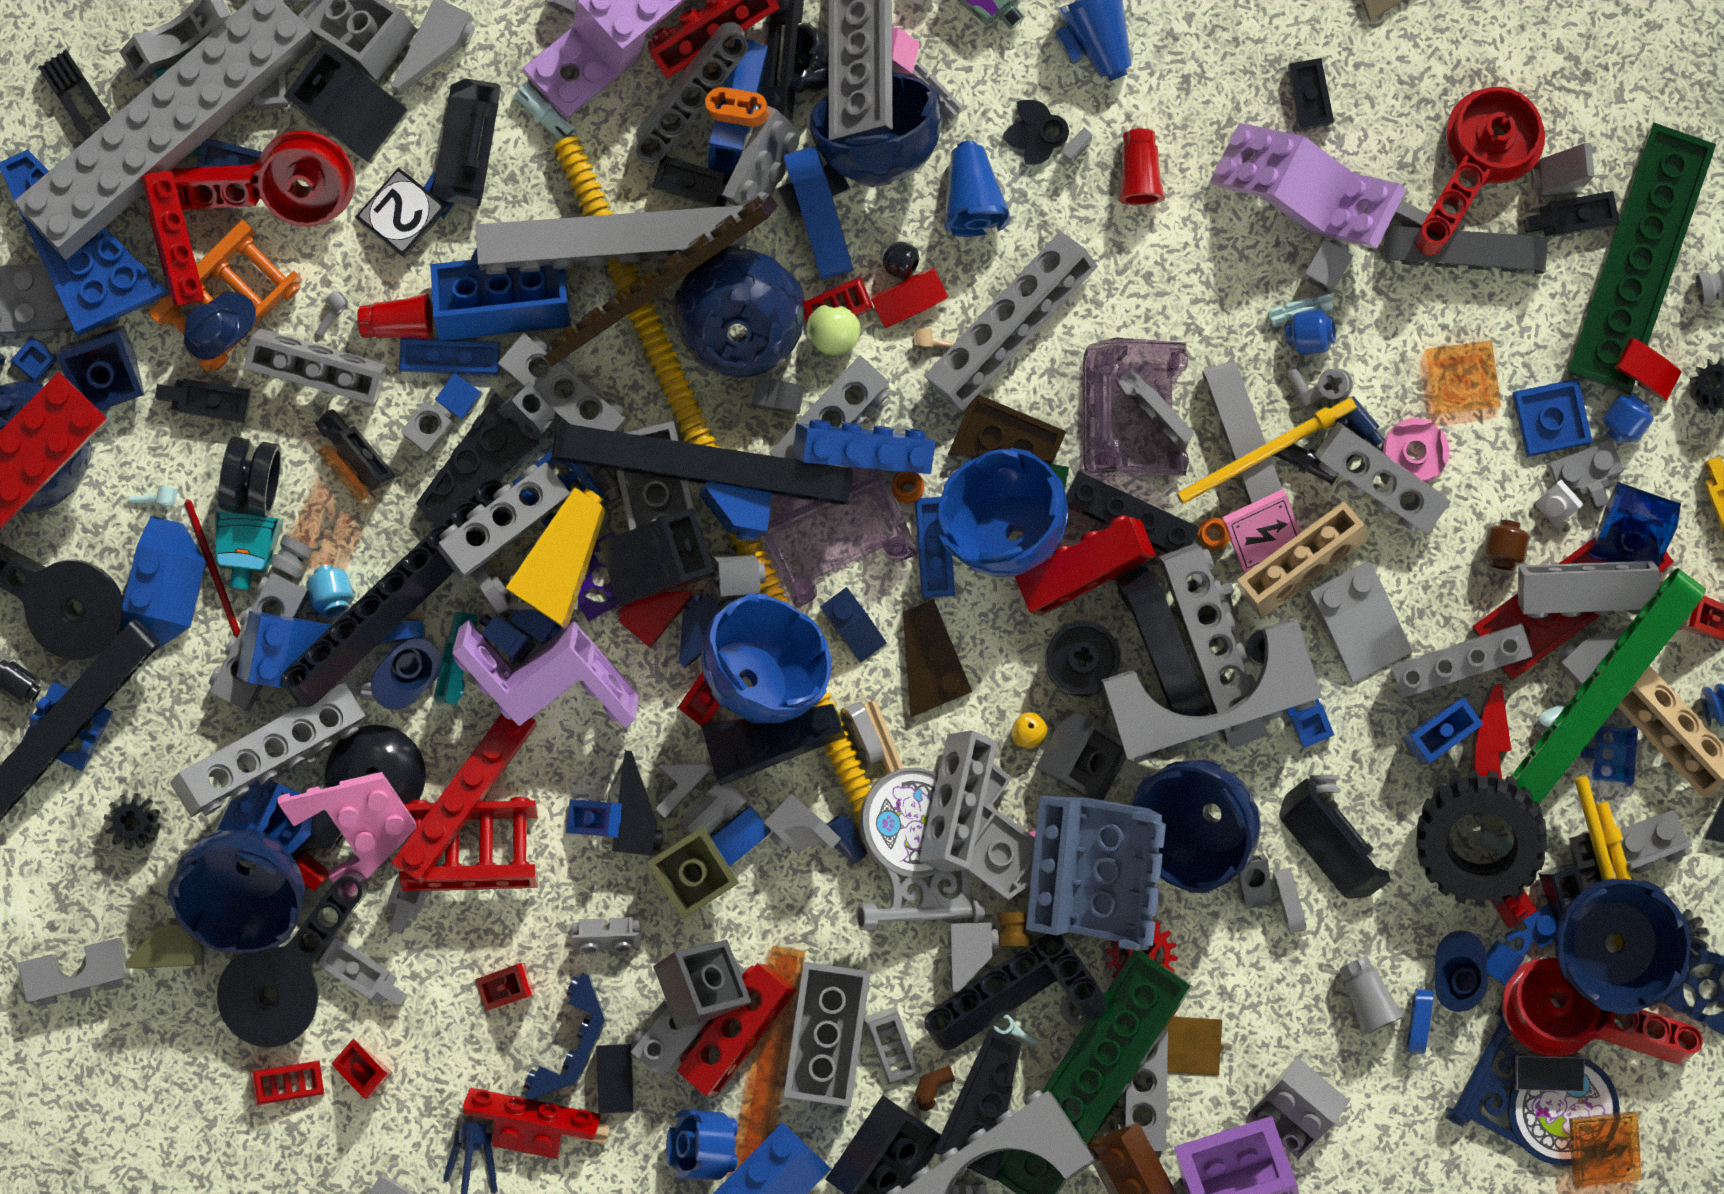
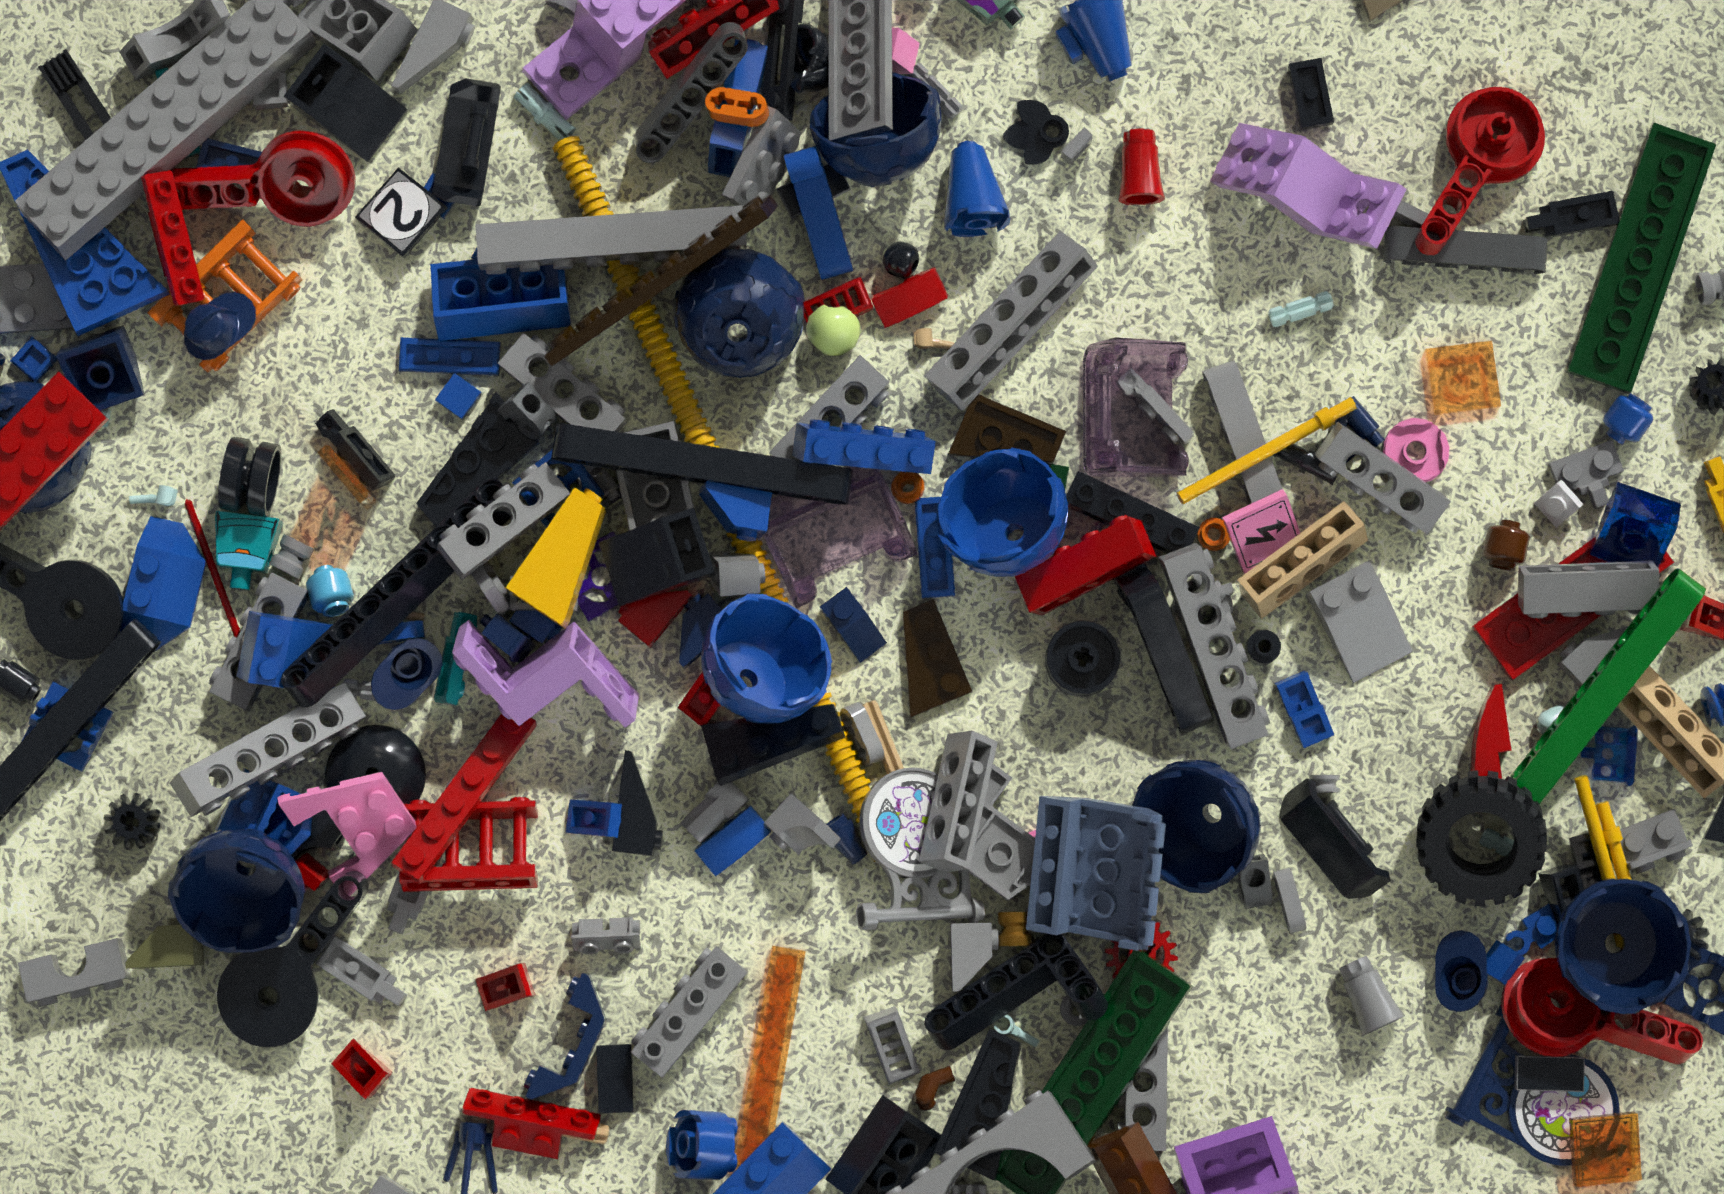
(206, 399): black hinge -> none
(258, 1089): red slope -> none
(315, 366): light grey brick -> none
(337, 304): light grey hand -> none
(397, 318): red plant -> none
(428, 442): light grey brick -> none
(687, 778): light grey slope -> none
(691, 182): black hinge -> none
(692, 872): olive slope -> none
(701, 983): dark grey slope -> none
(712, 1078): red brick -> none
(777, 395): dark grey leg -> none
(827, 1034): light grey brick -> none
(1028, 730): yellow piece -> none
(1083, 756): dark grey slope -> none
(1194, 1045): pearl gold piece -> none
(1284, 682): light grey arch -> none
(1301, 1107): light grey slope -> none
(1308, 398): light grey piece -> none
(1311, 332): blue head -> none
(1328, 265): light grey brick -> none
(1419, 1021): blue beam -> none
(1442, 731): blue slope -> none
(1462, 660): light grey brick -> none
(1515, 909): red tile -> none
(1552, 418): blue tile -> none
(1564, 171): light grey slope -> none
(1648, 368): red slope -> none

